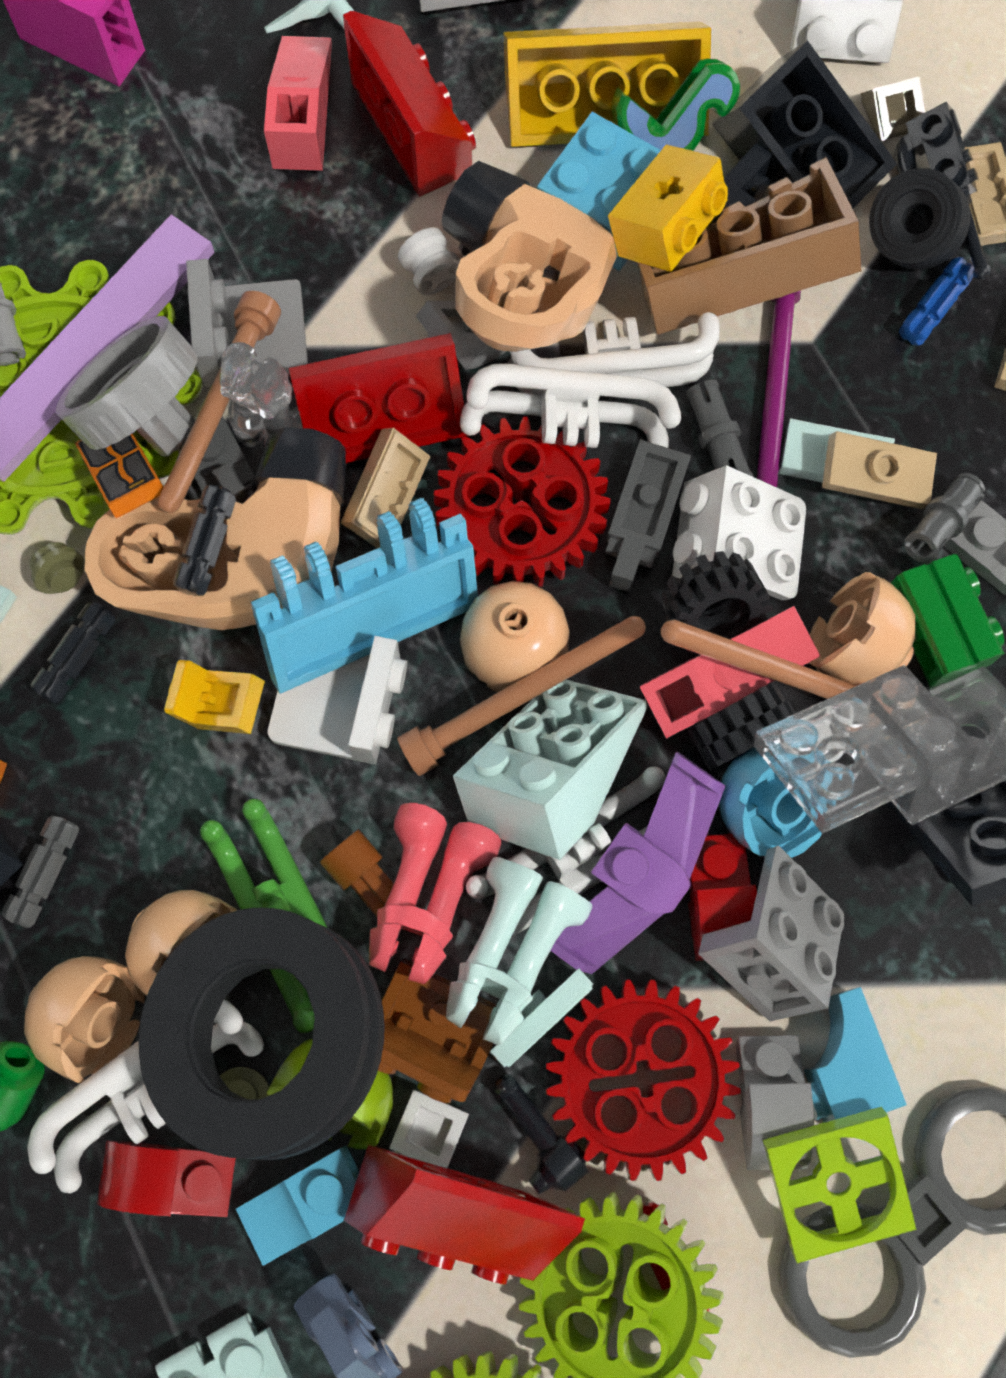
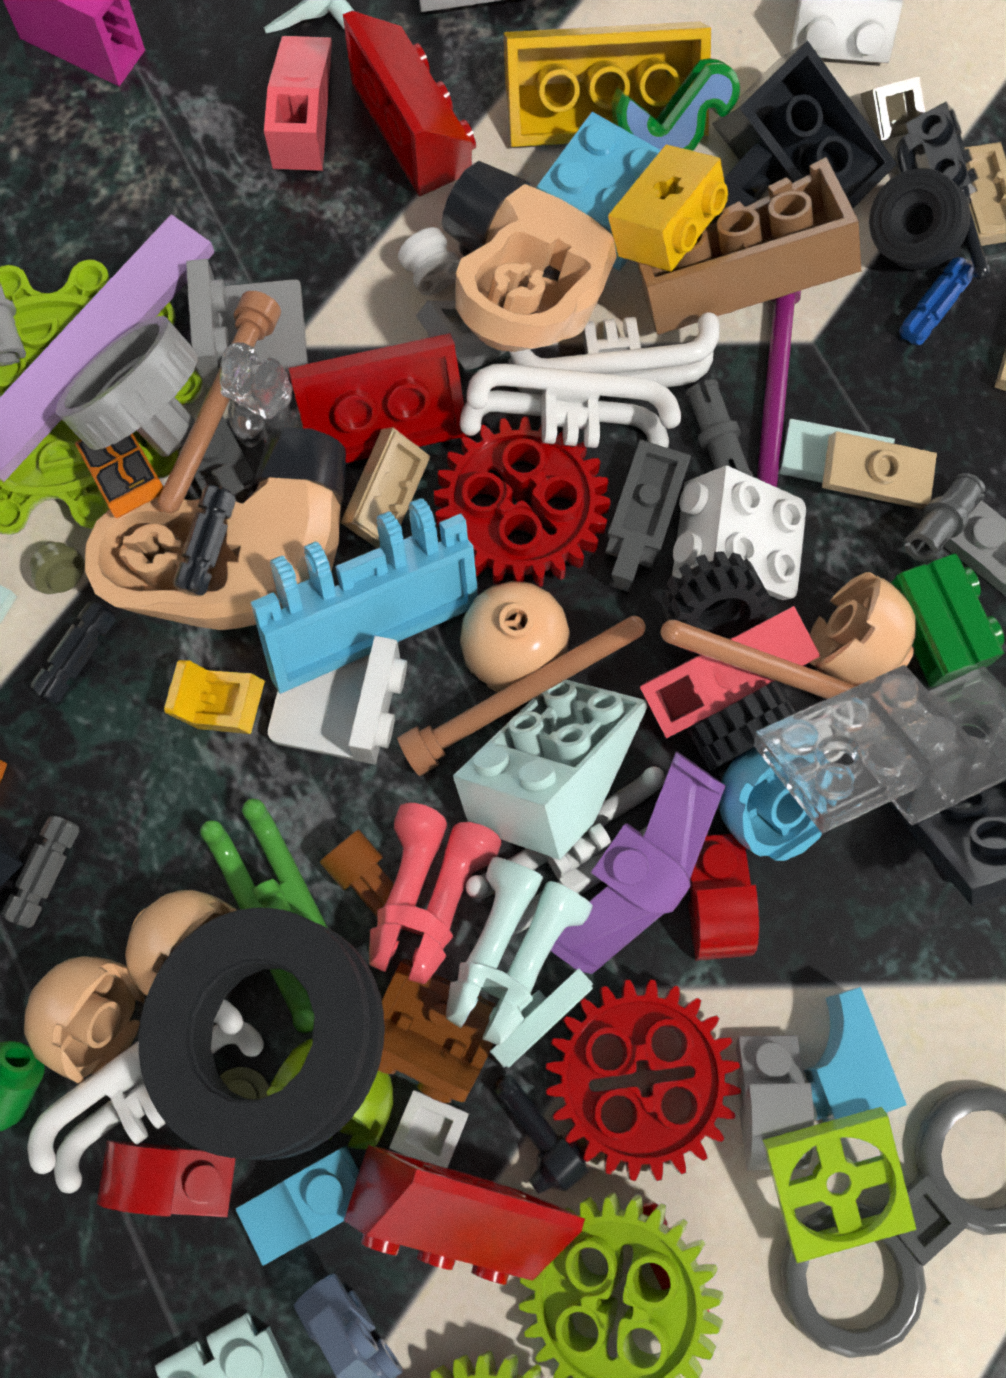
(789, 947): light grey bracket -> none

